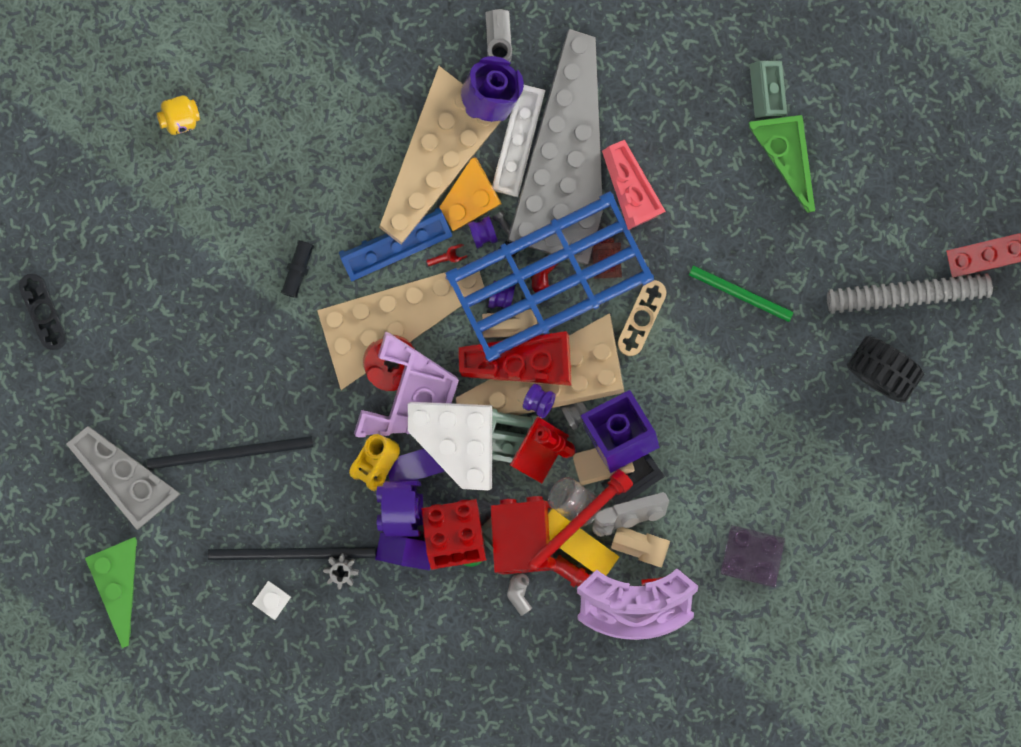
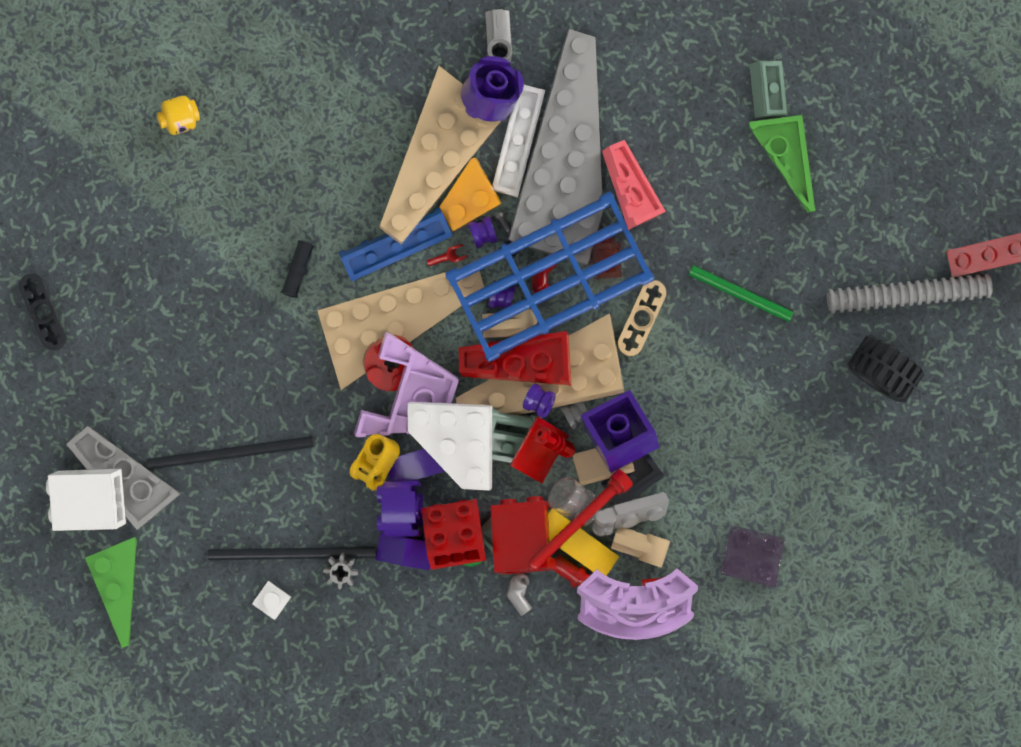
(86, 499): none -> white brick

